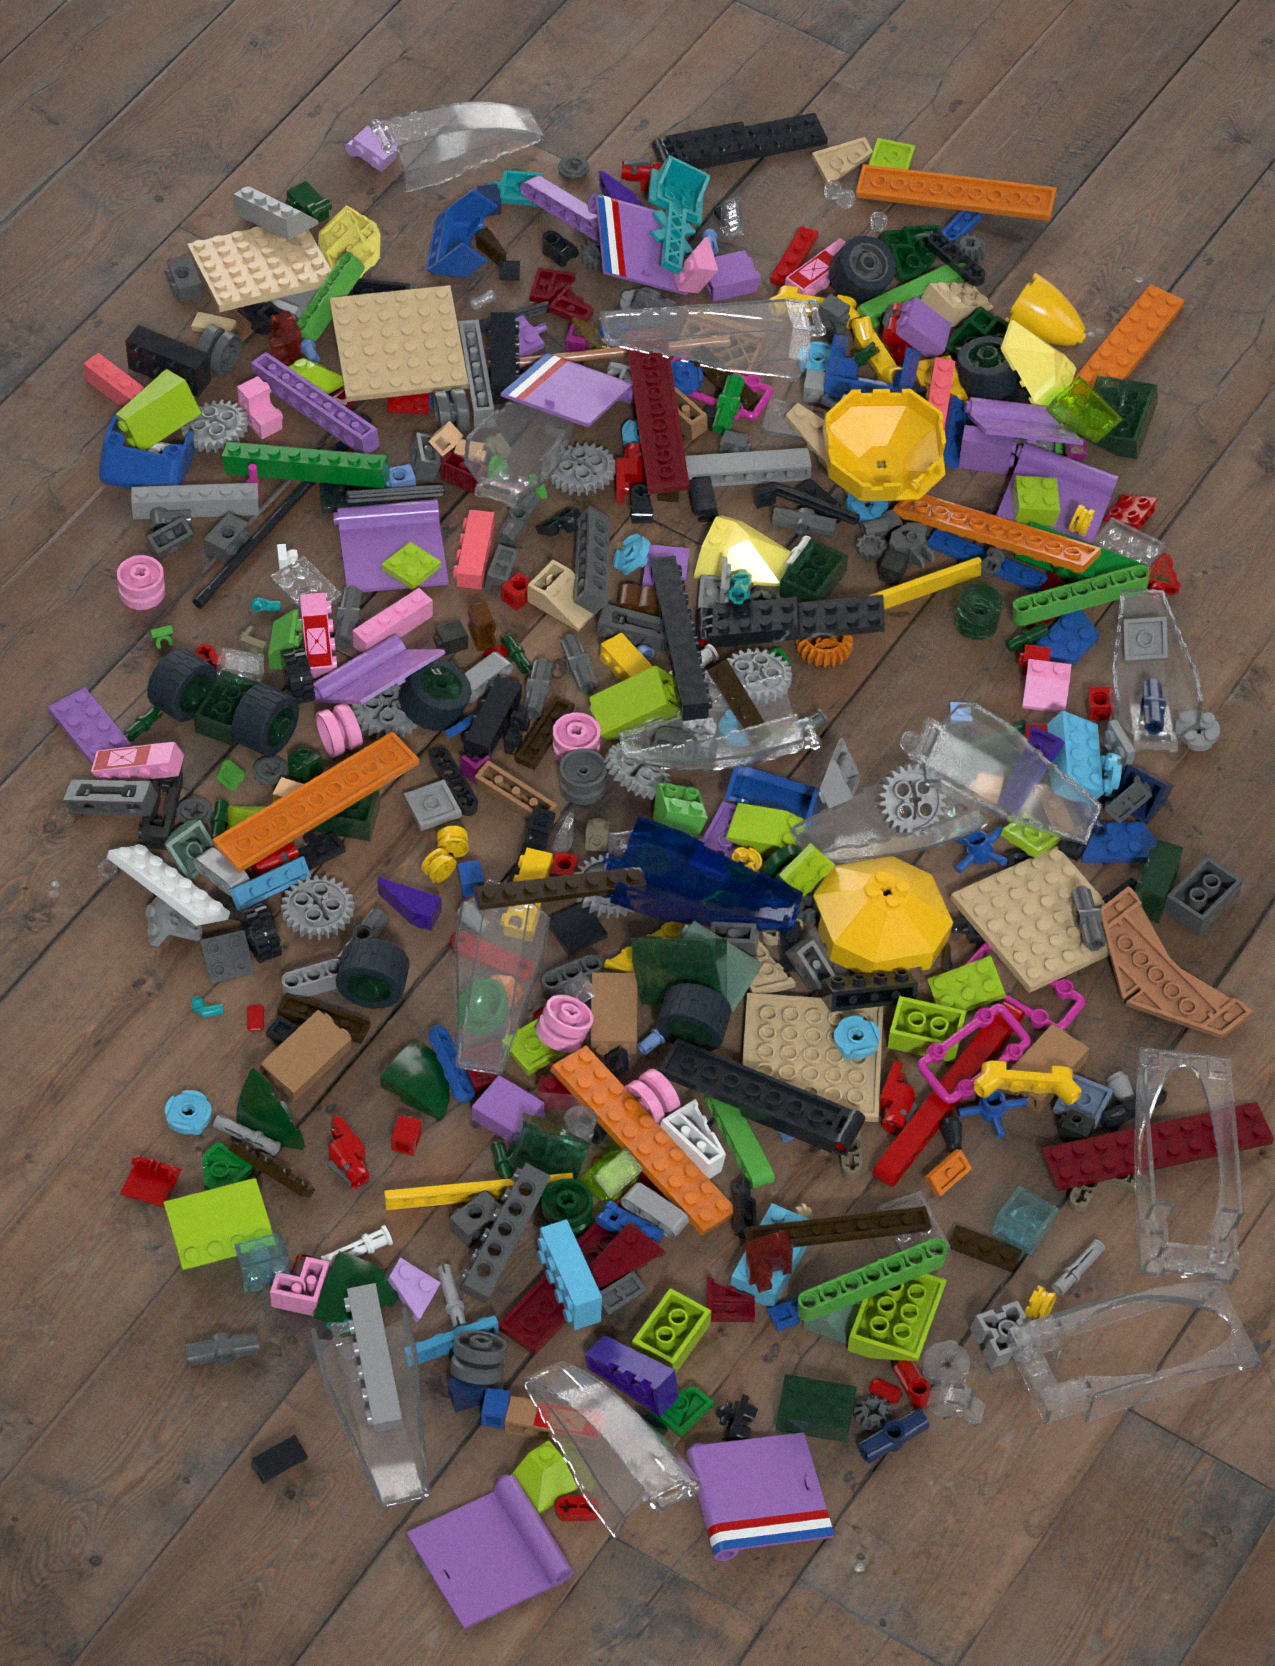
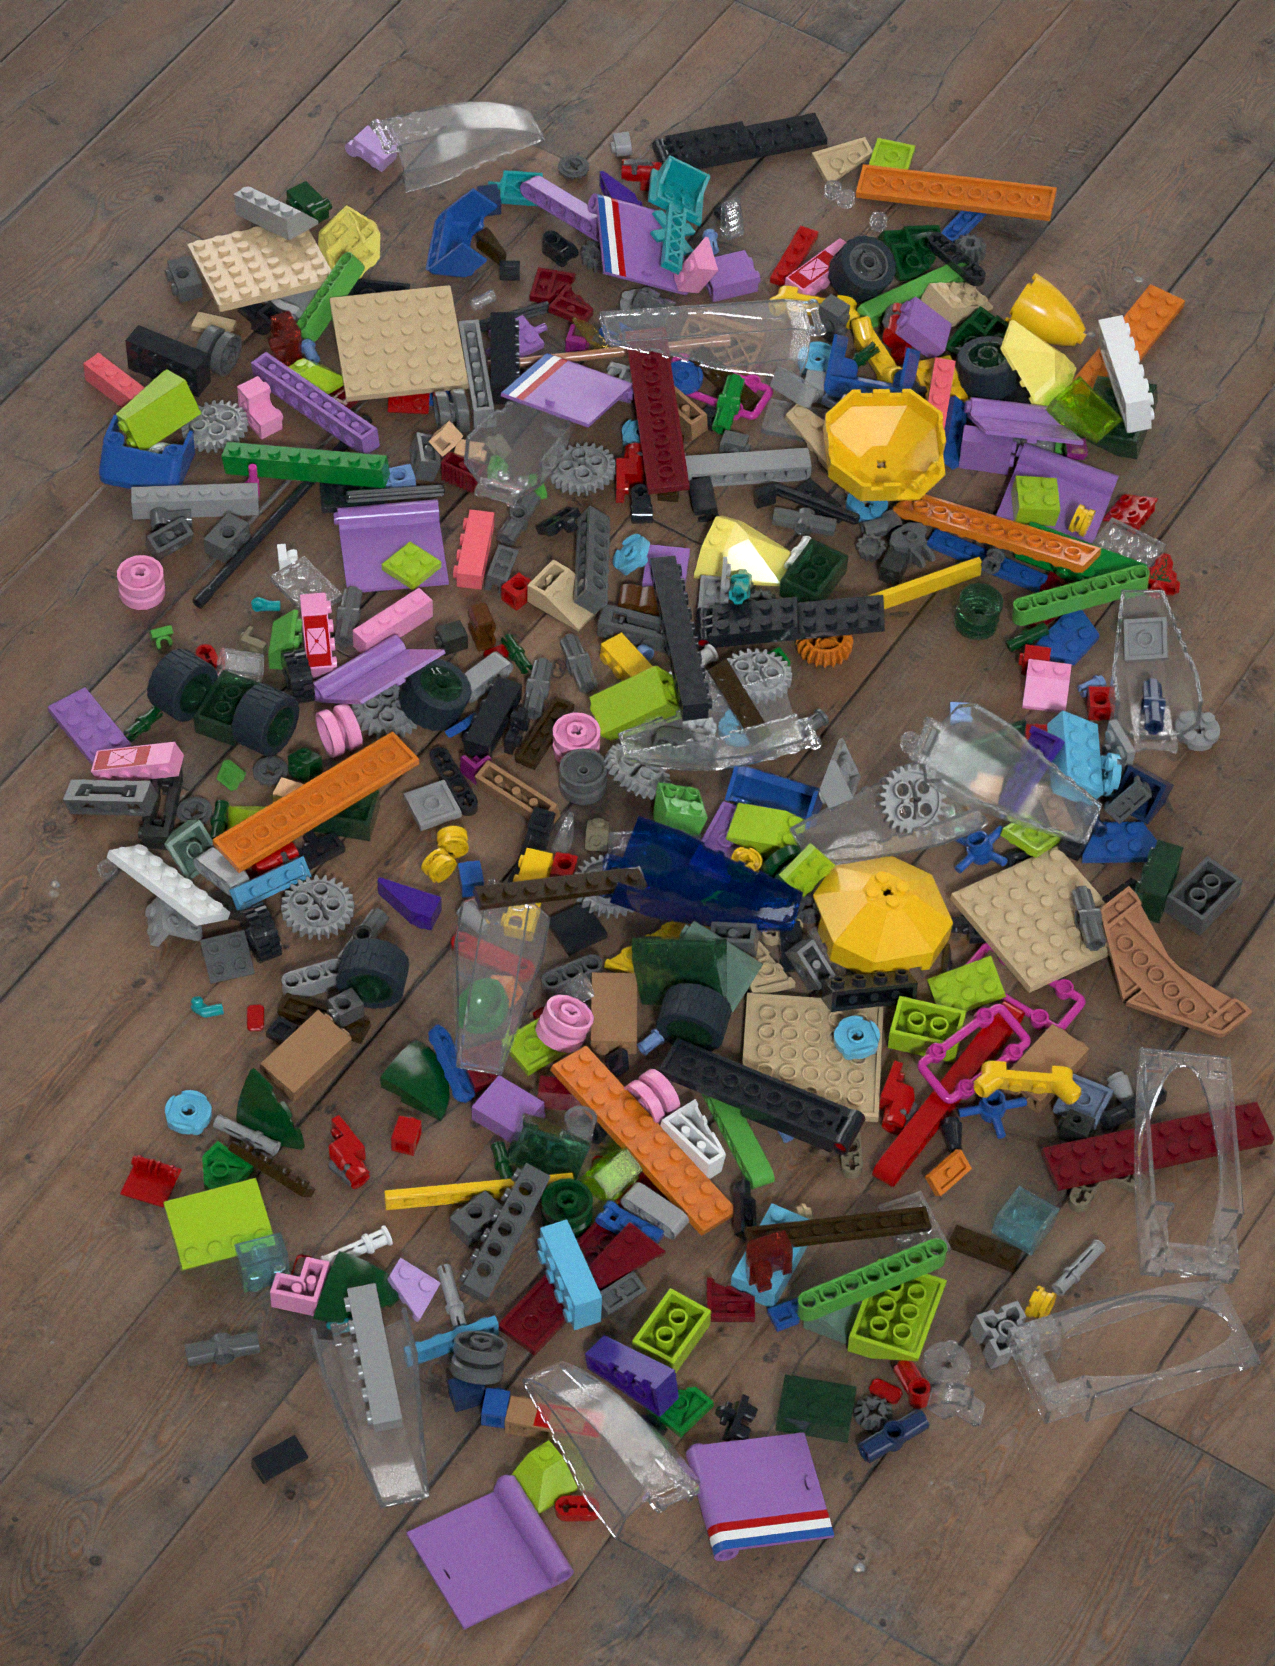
(351, 1003): none -> flat silver brick
(621, 144): none -> light grey plate
(793, 387): none -> light grey beam
(1097, 681): none -> medium blue pin
(1126, 374): none -> white brick

